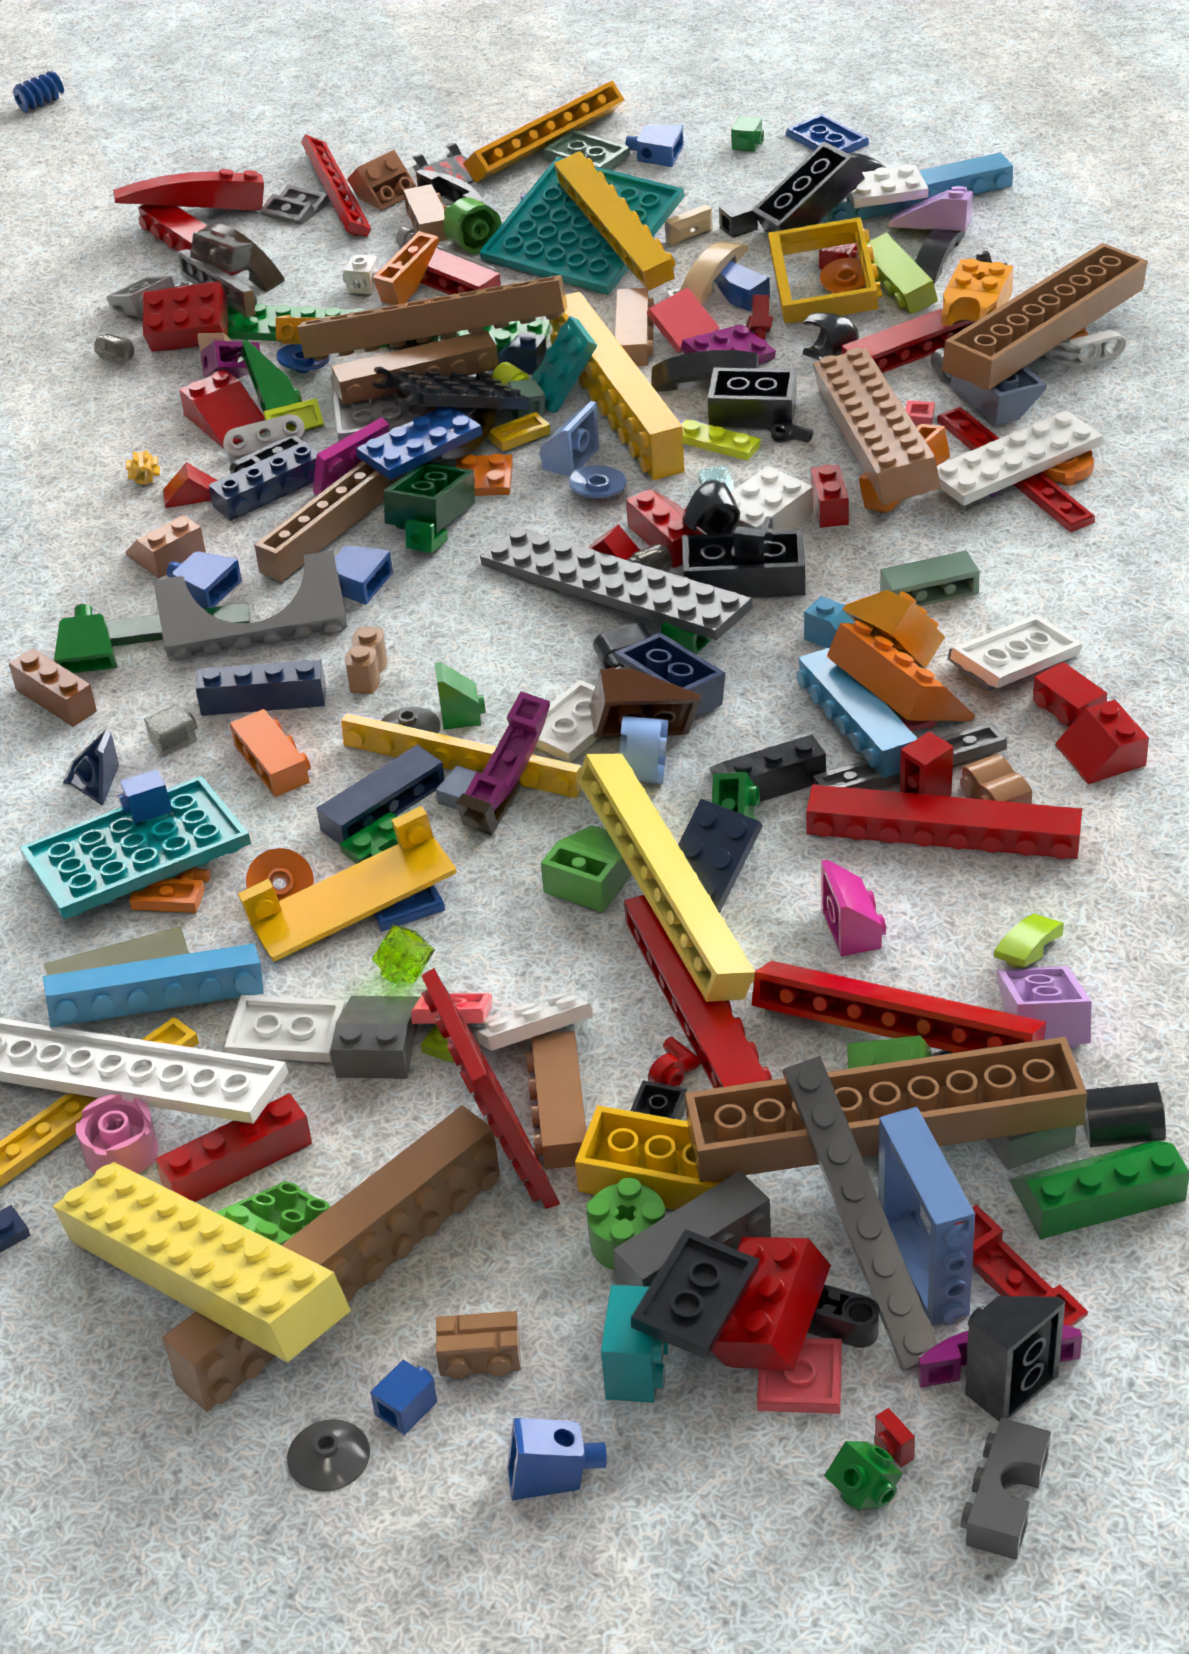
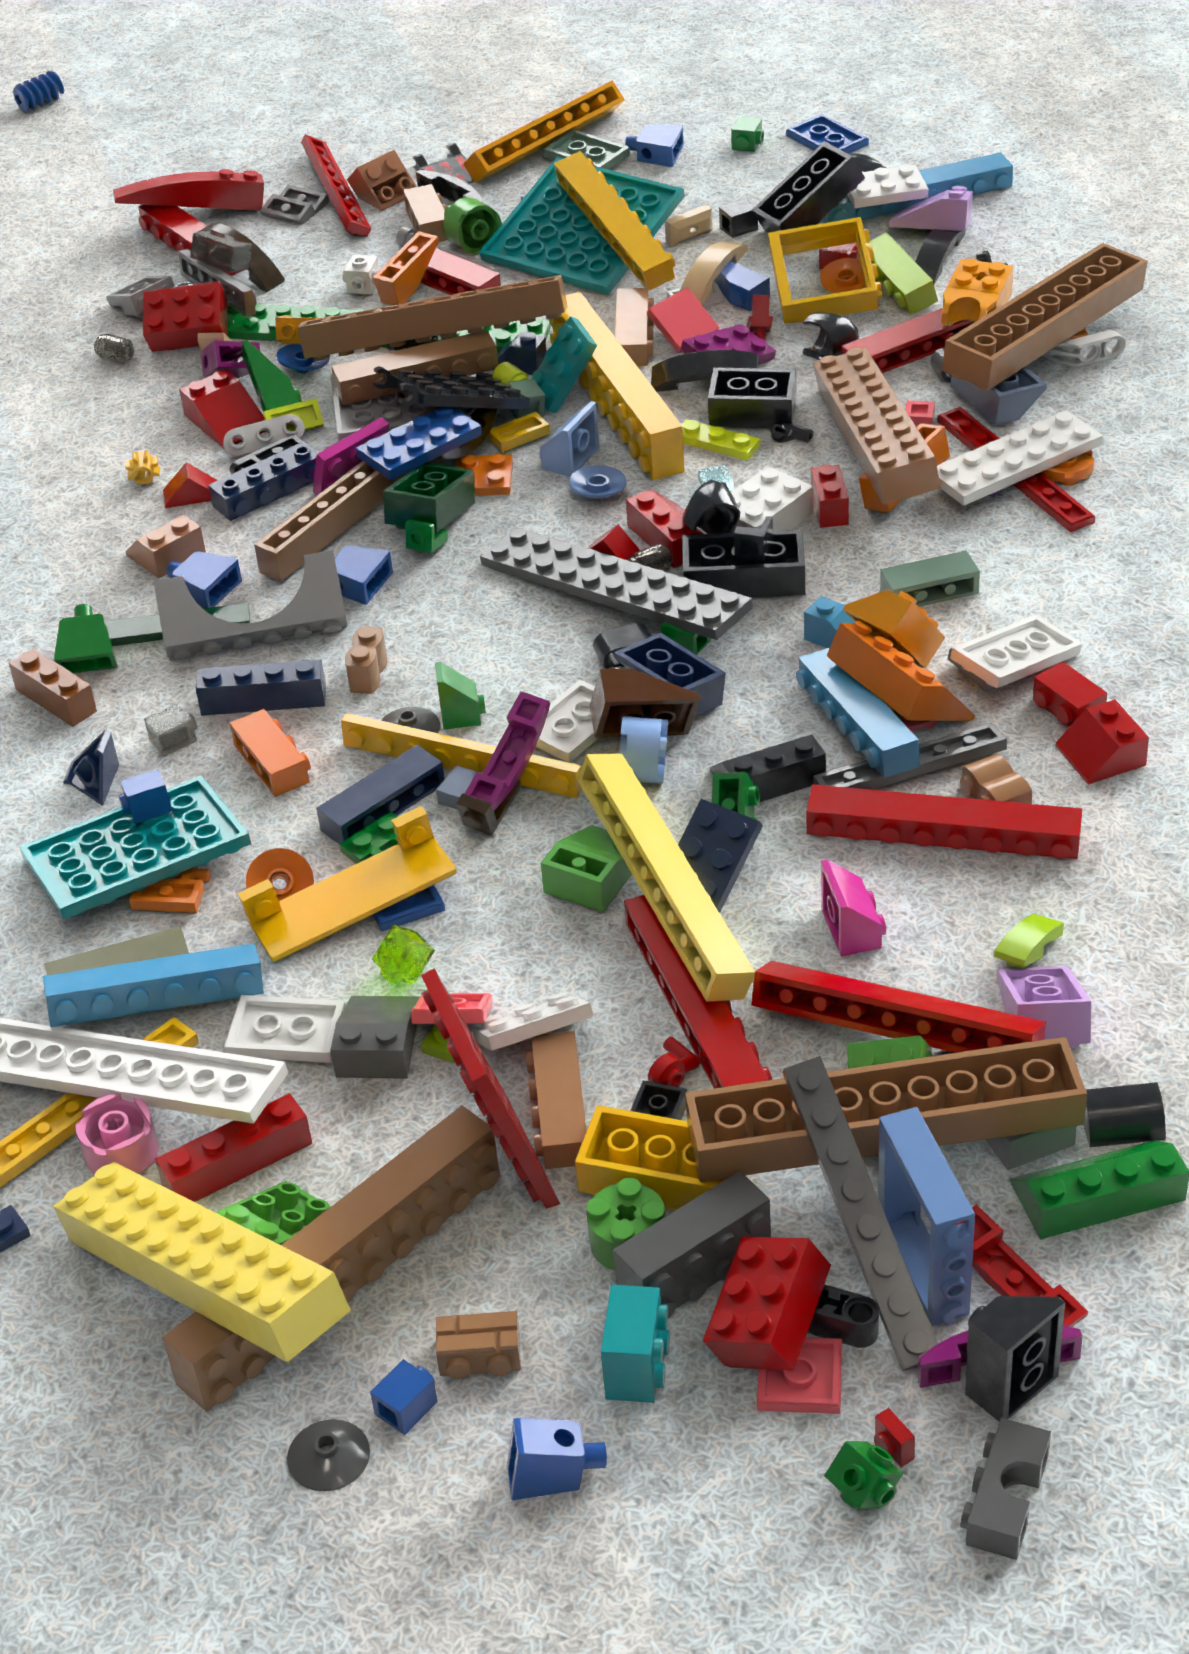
(695, 1293): black plate -> none
(927, 766): red brick -> none

